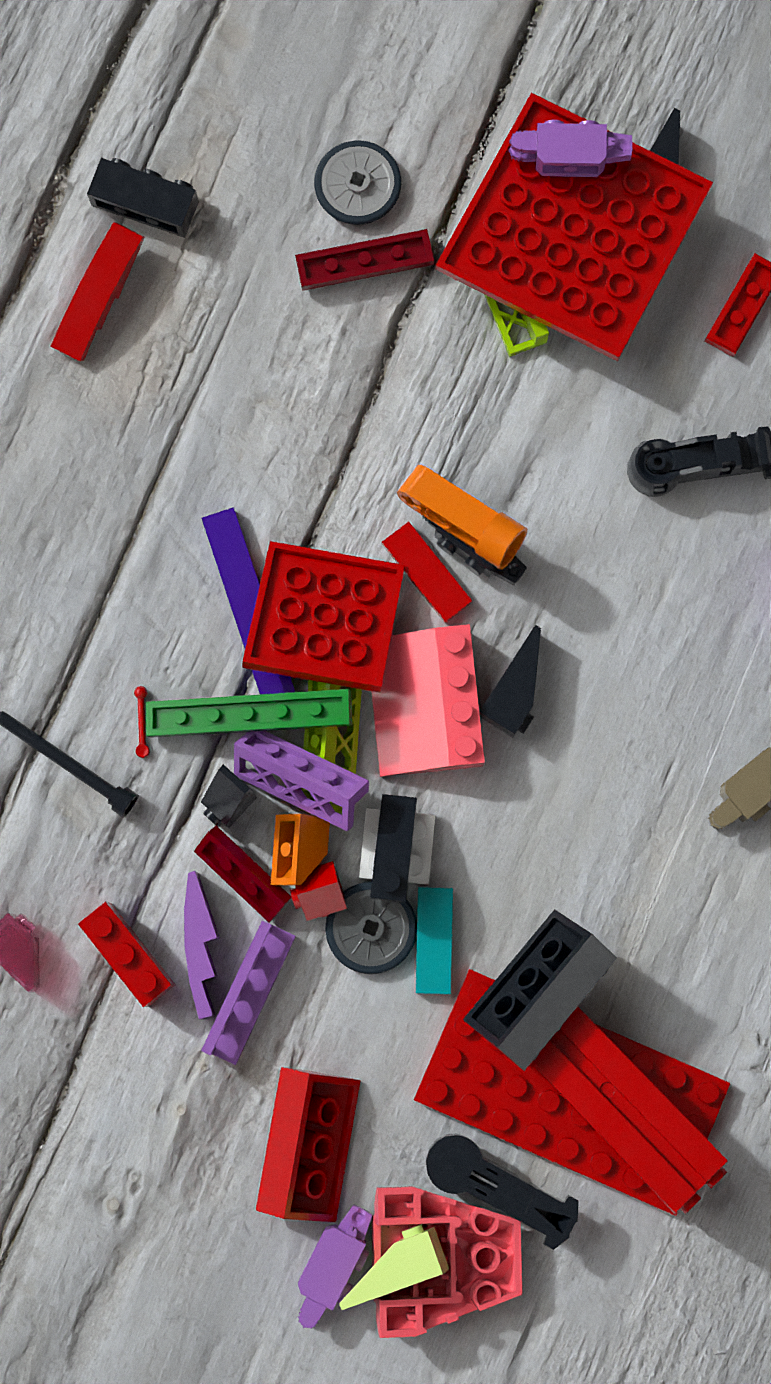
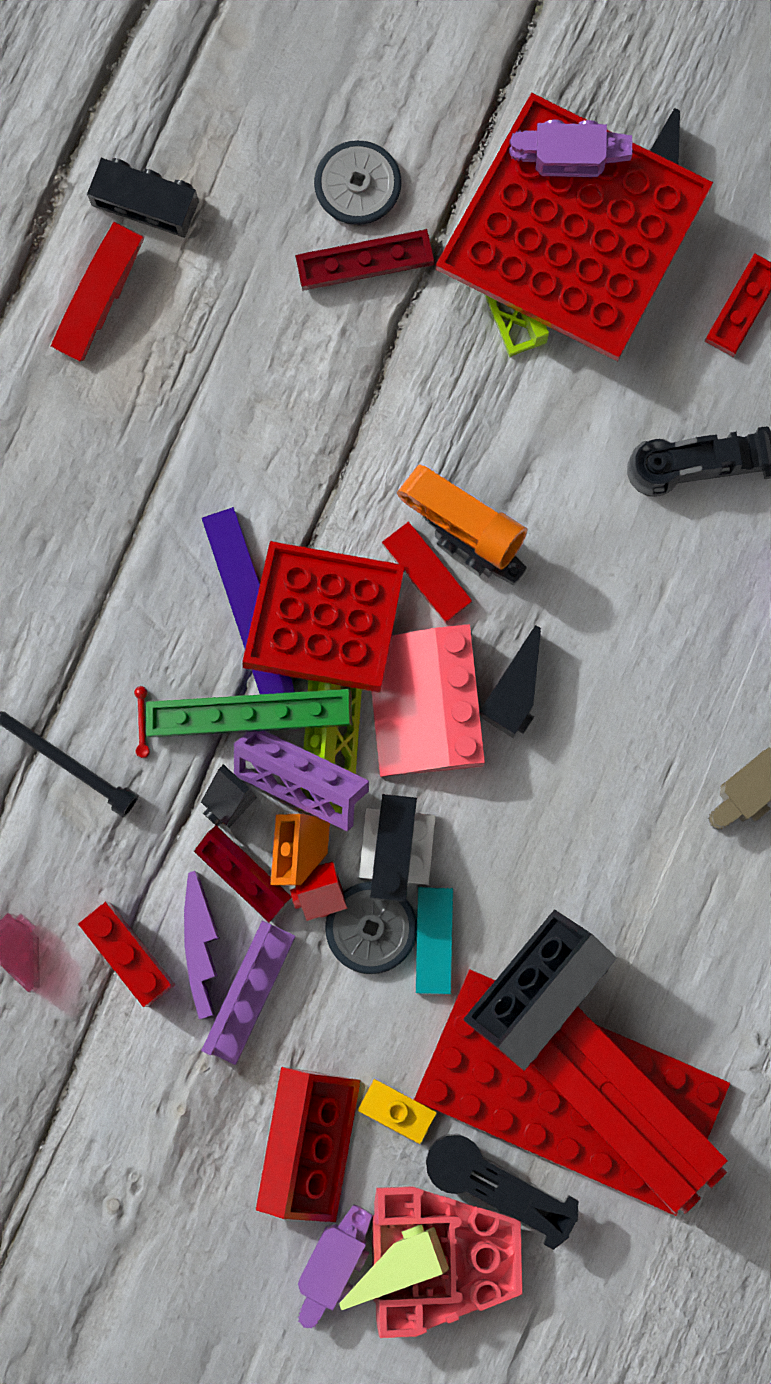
(397, 1111): none -> yellow plate

